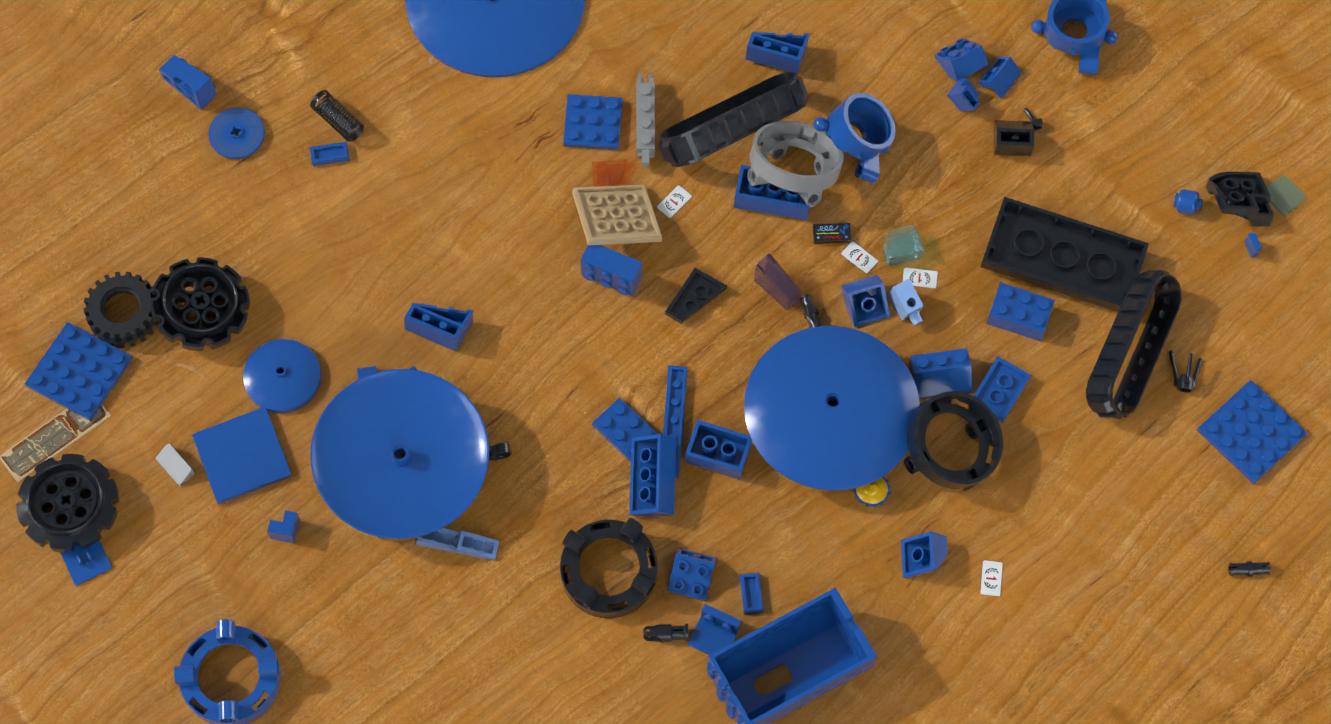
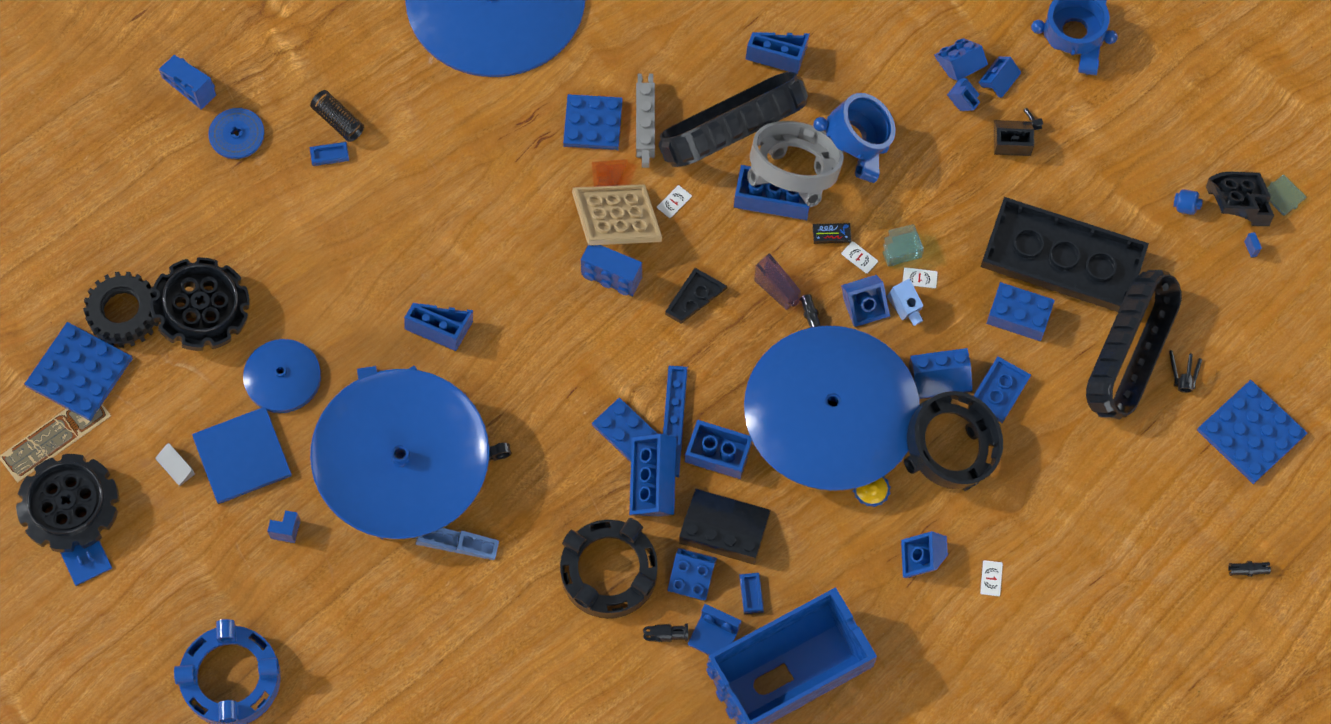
(724, 526): none -> black slope

